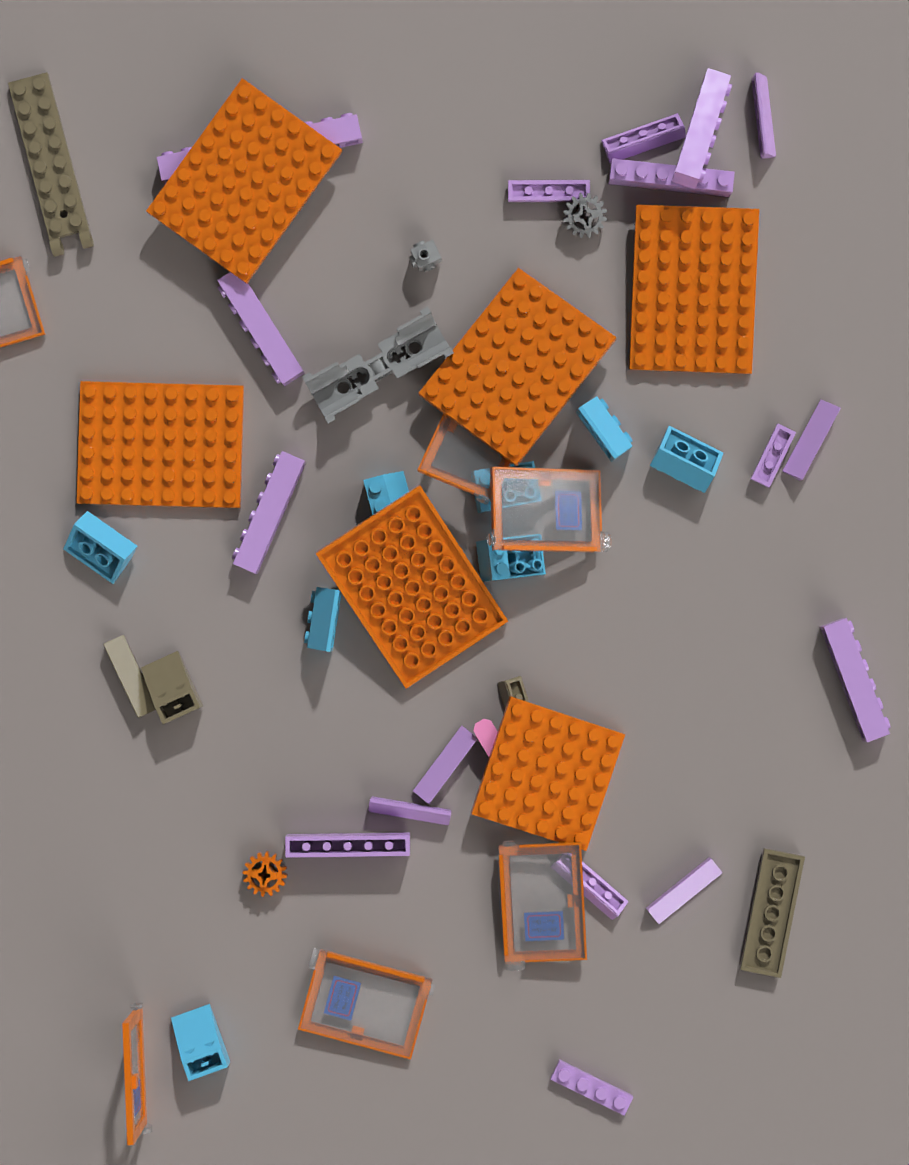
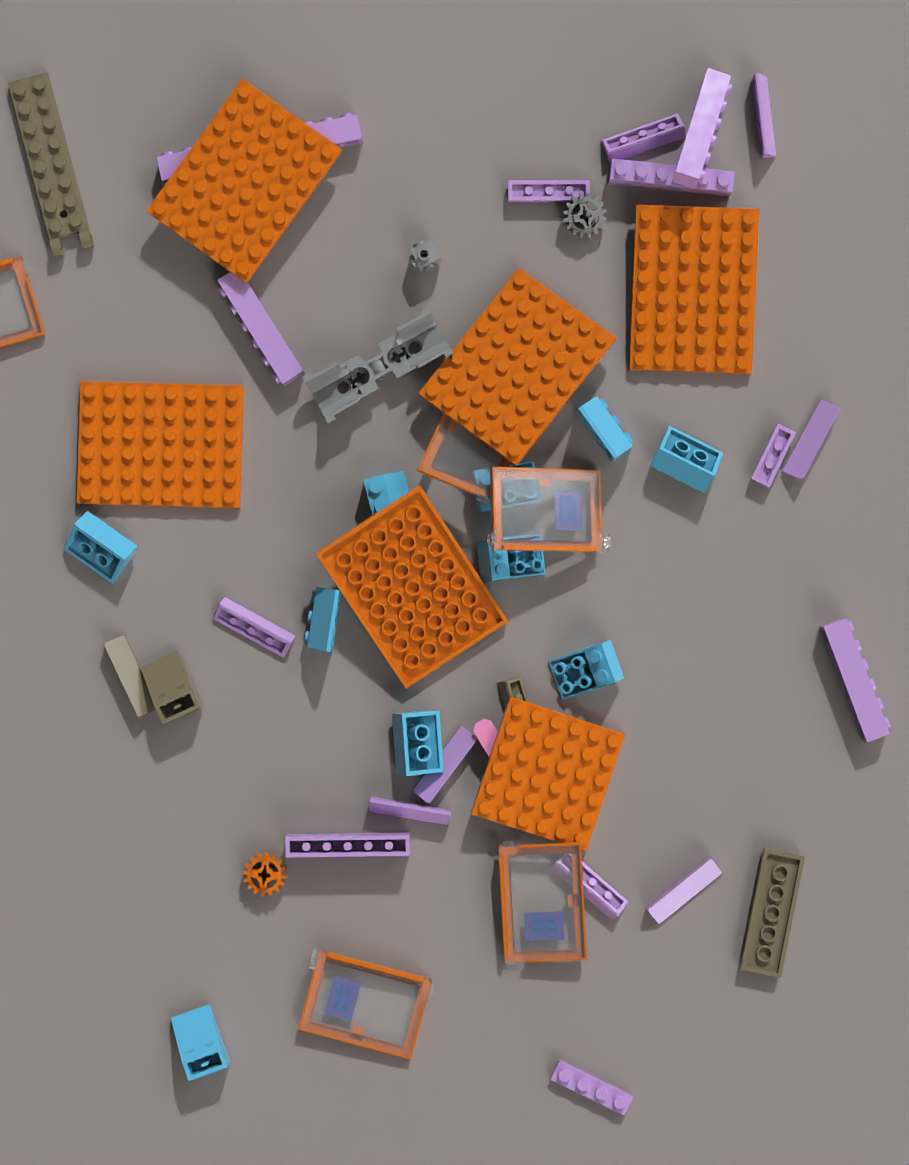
(135, 1075): orange door -> none
(253, 627): none -> lavender slope
(269, 512): lavender brick -> none
(417, 742): none -> medium azure slope
(586, 669): none -> medium azure slope

